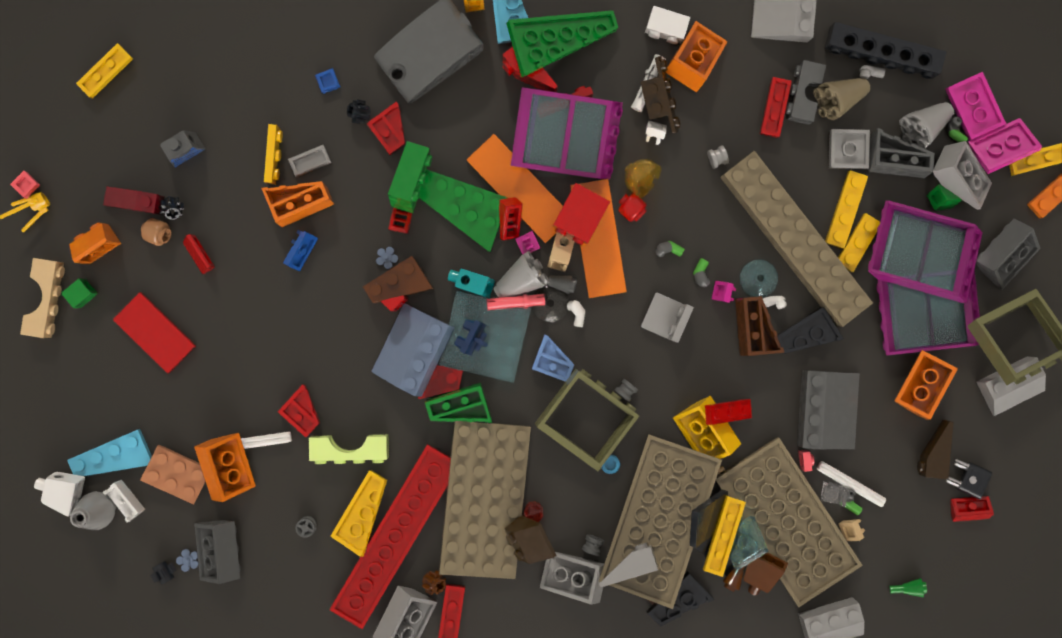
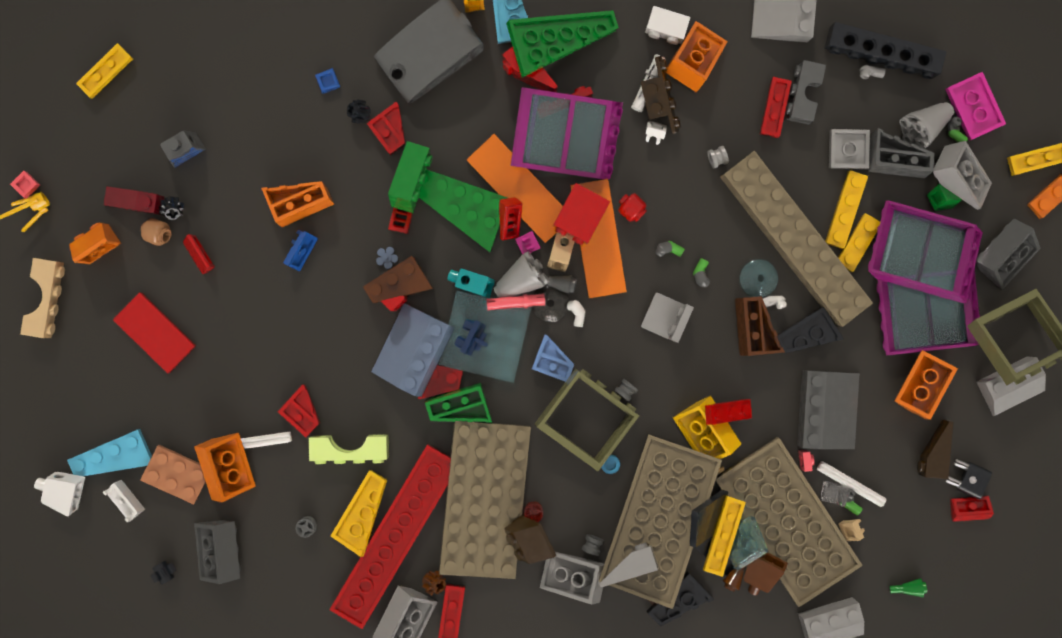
(79, 293): green panel -> none
(93, 511): light grey cone -> none
(188, 560): sand blue plant -> none
(273, 154): yellow plate -> none
(309, 160): light grey tile -> none
(640, 176): clear yellow cylinder -> none
(723, 291): dark pink tile -> none
(840, 96): dark tan cone -> none
(1004, 145): dark pink plate -> none

